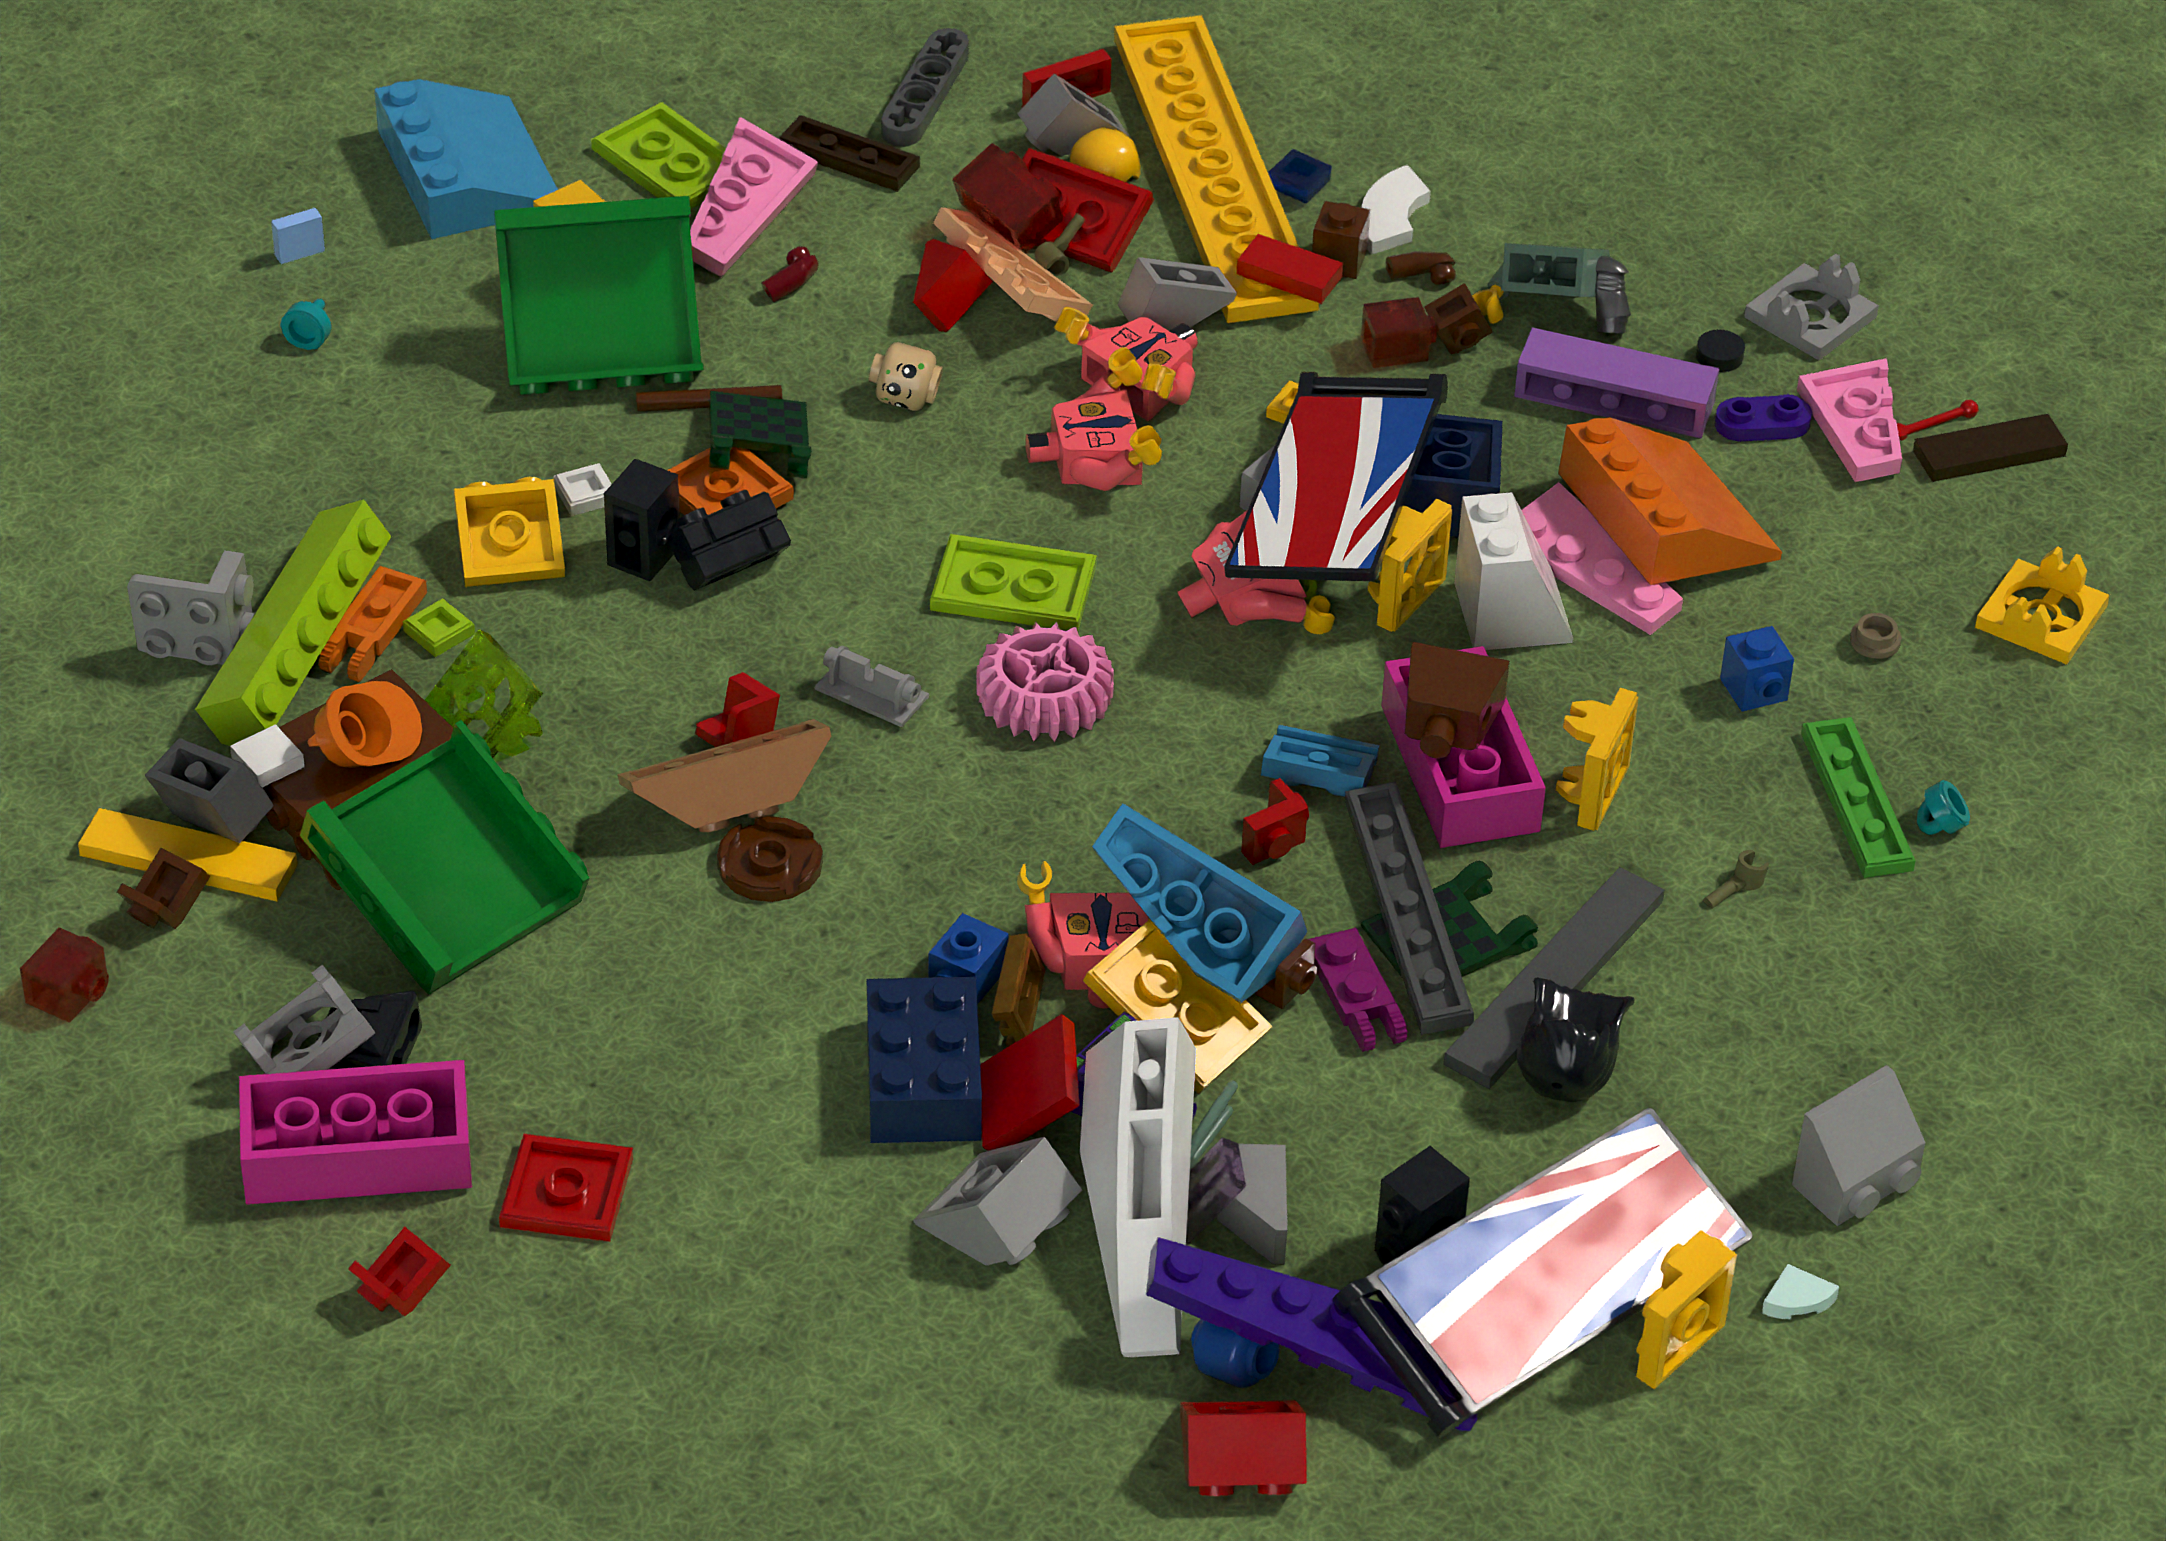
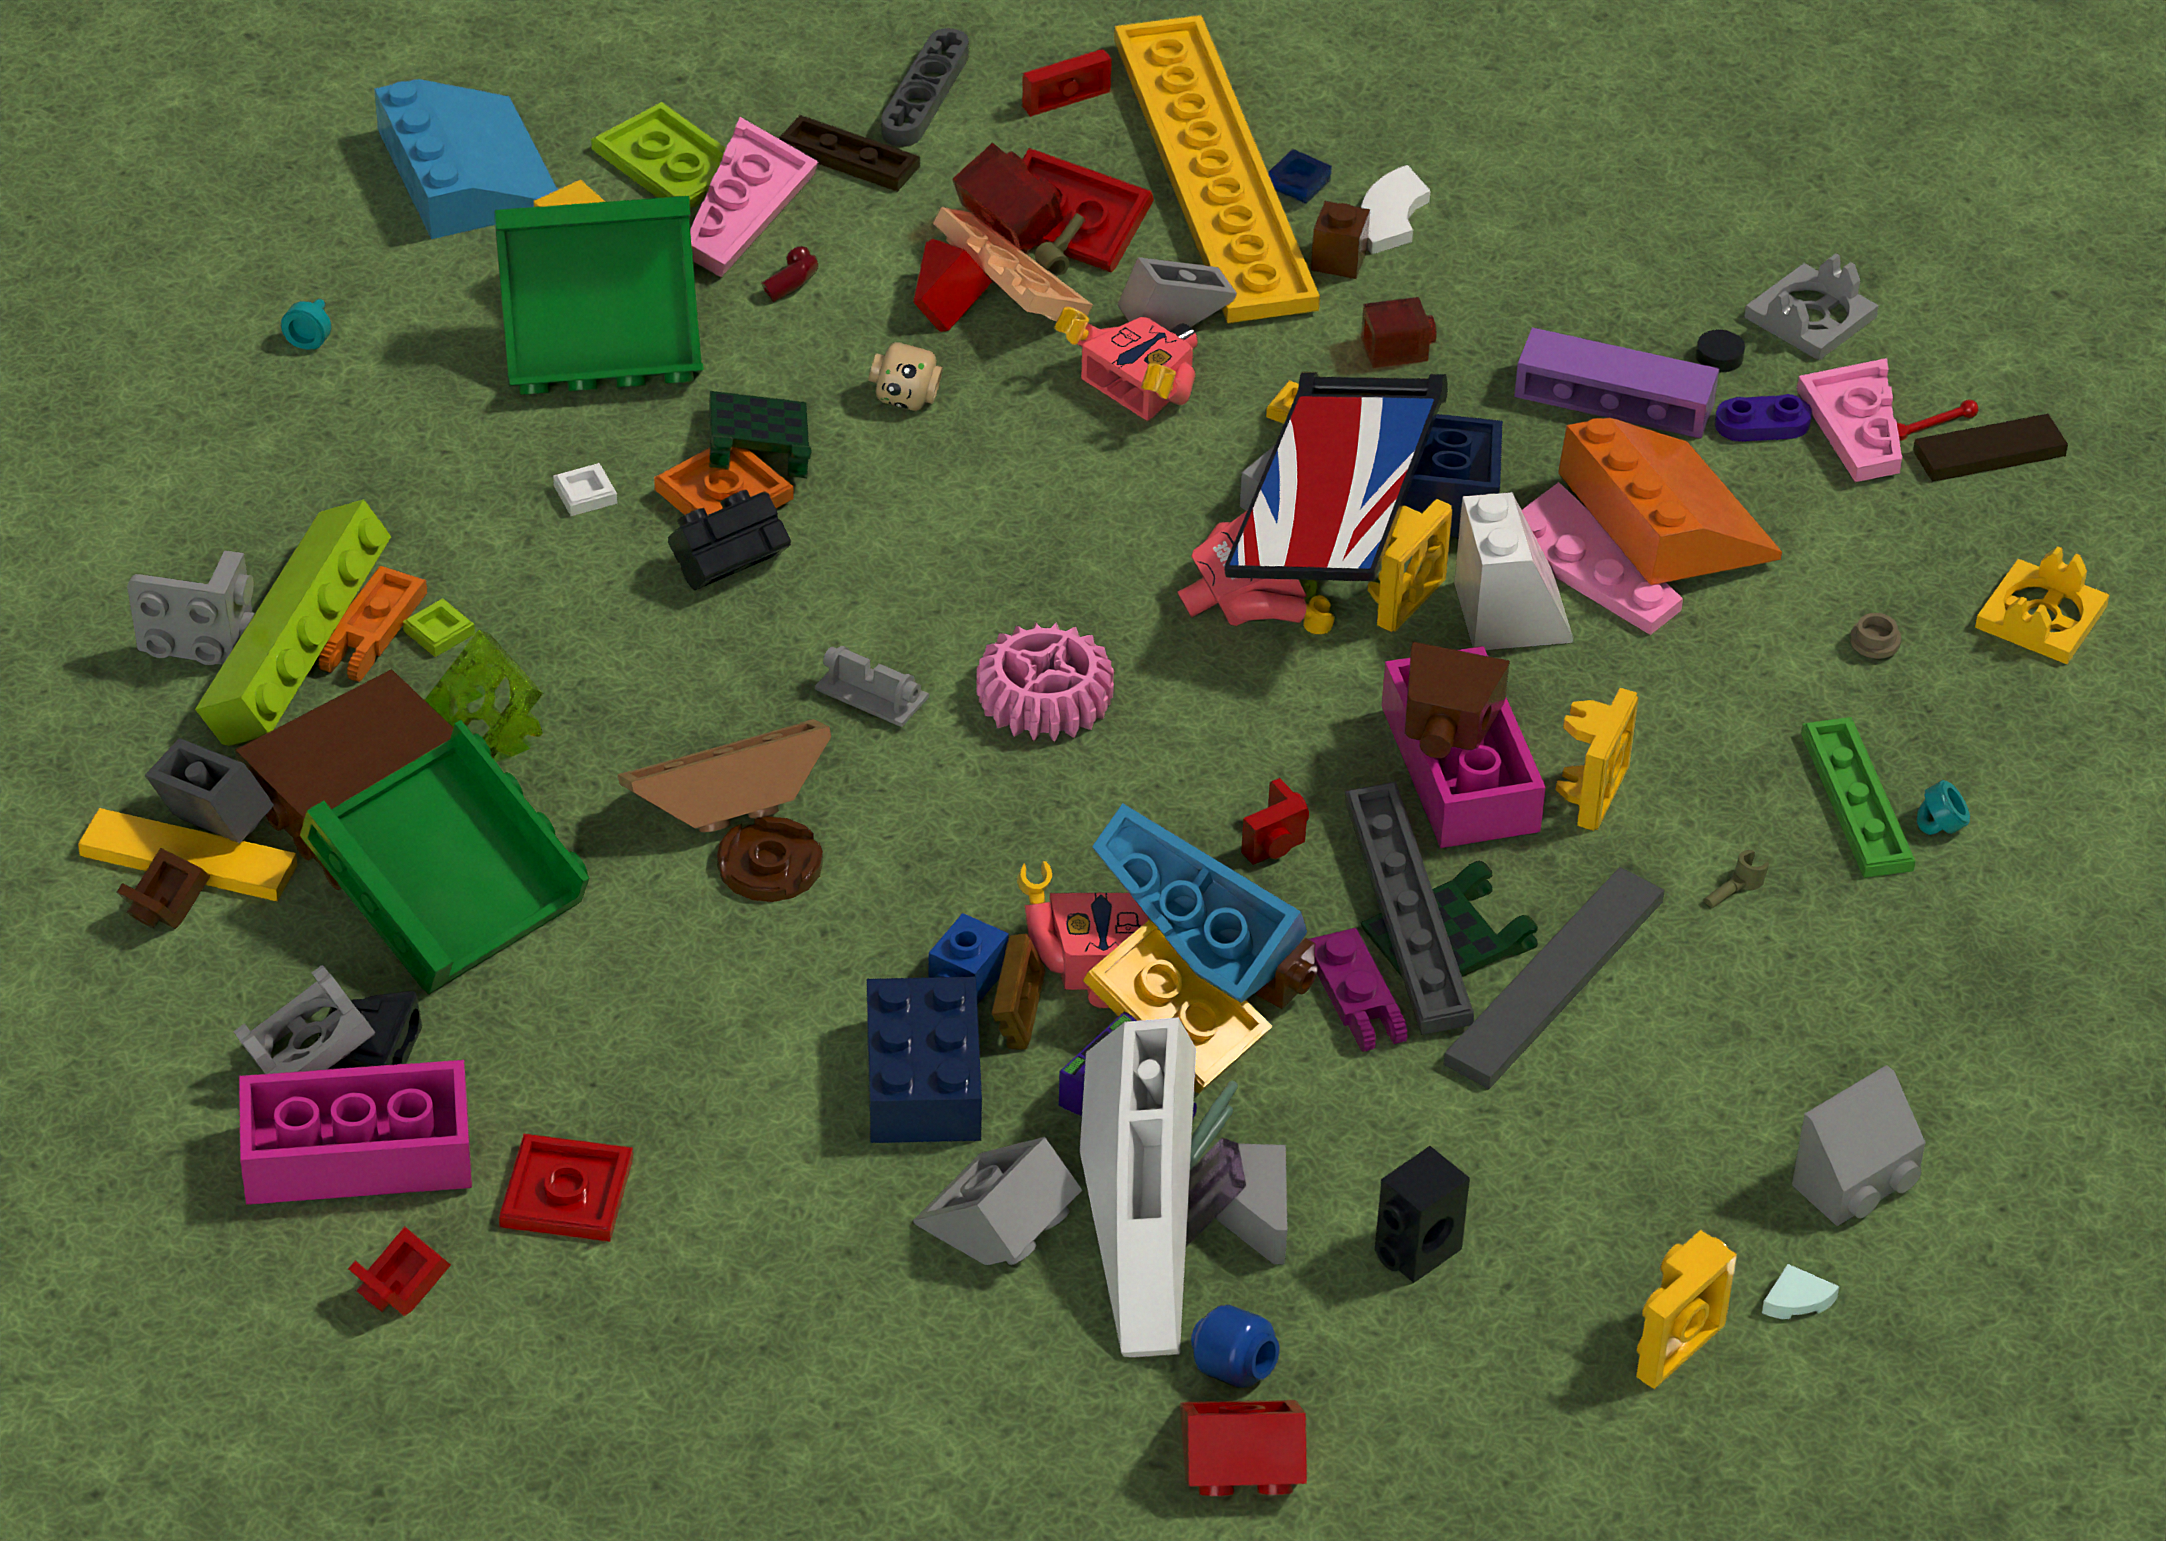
(65, 975): clear red brick -> none
(268, 755): white tile -> none
(298, 235): light blue tile -> none
(367, 725): orange piece -> none
(509, 532): yellow plate -> none
(640, 517): black brick -> none
(697, 397): reddish brown bar -> none
(747, 712): red panel -> none
(1013, 582): lime tile -> none
(1029, 1084): red tile -> none
(1062, 115): light grey slope -> none
(1097, 434): coral torso -> none
(1107, 153): yellow hair -> none
(1282, 1310): dark purple wing -> none
(1289, 268): red tile -> none
(1319, 760): dark azure plate -> none
(1422, 262): reddish brown arm -> none
(1458, 319): reddish brown bracket -> none
(1540, 1268): flag -> none
(1560, 272): sand green torso -> none
(1570, 1041): black piece -> none
(1756, 668): blue brick -> none

